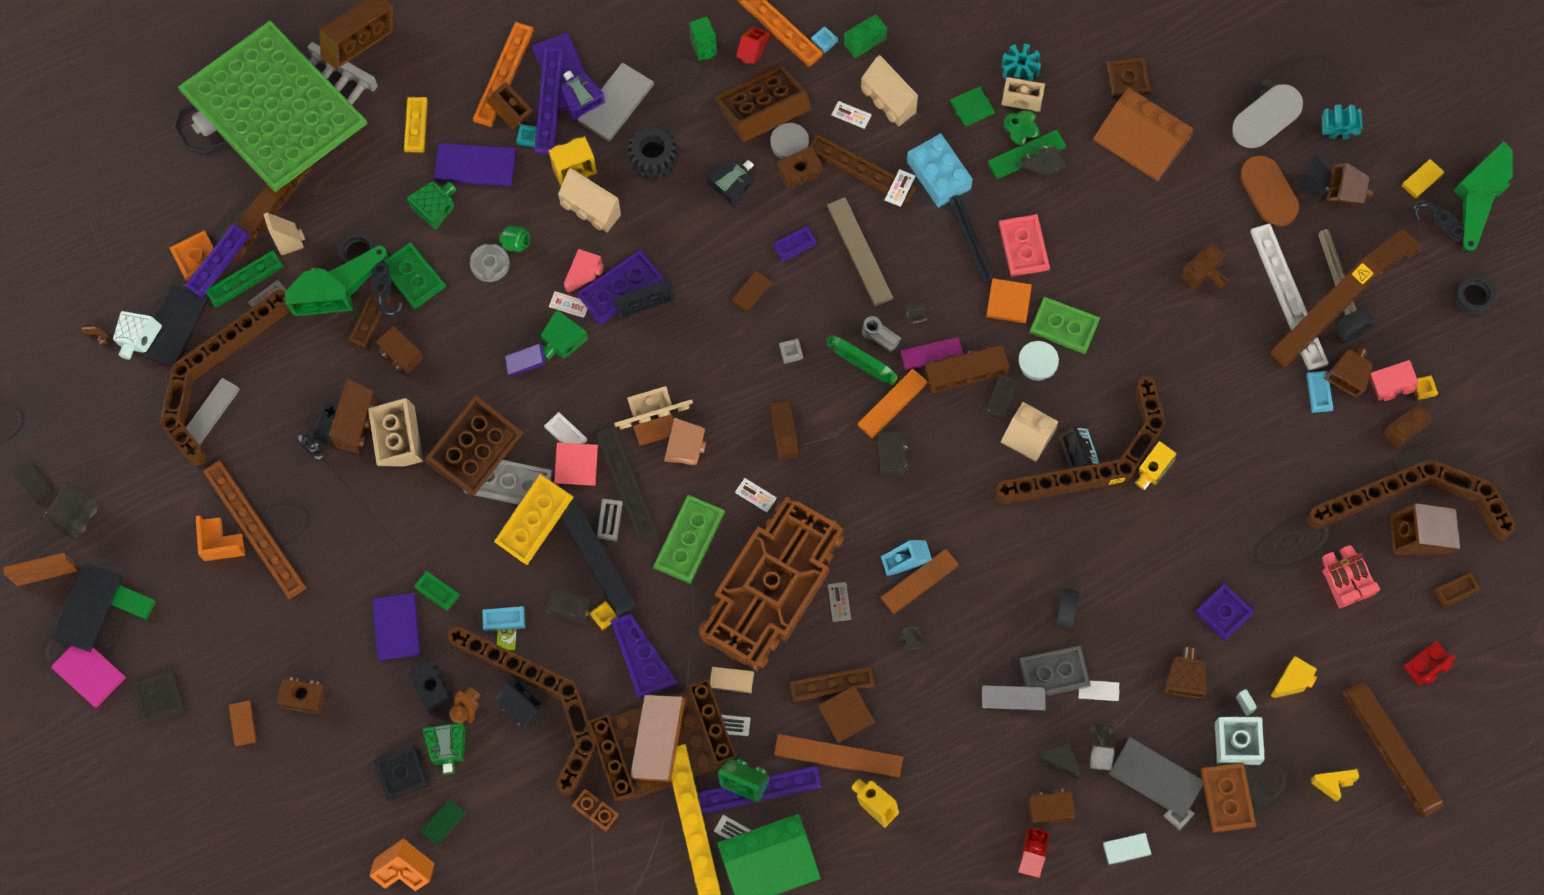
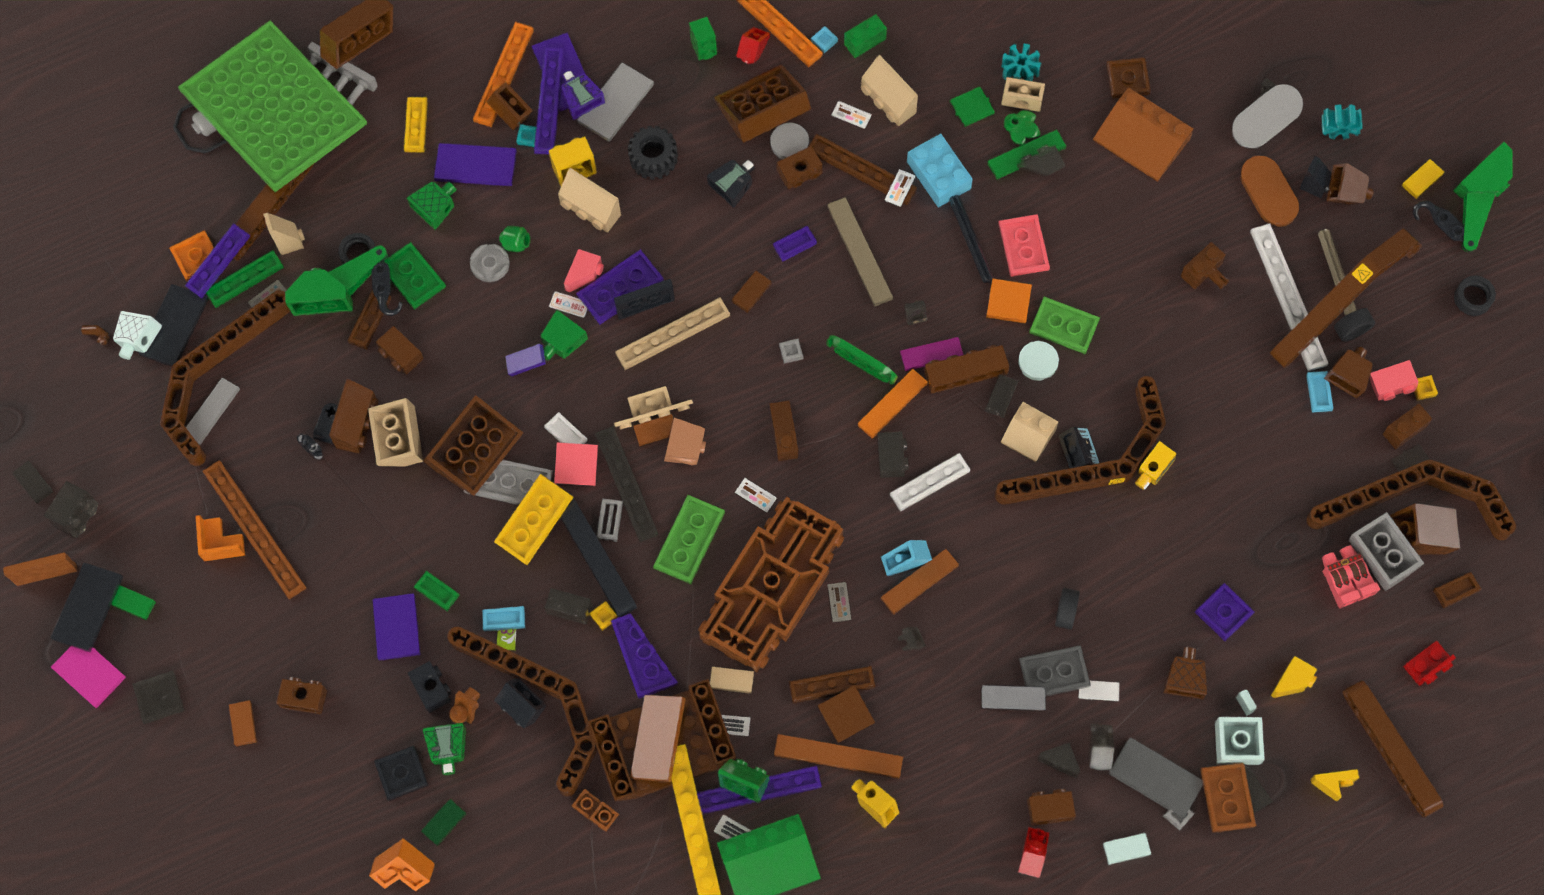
(672, 333): none -> tan tile
(881, 335): light grey piece -> none
(930, 482): none -> white tile
(1386, 551): none -> light grey slope

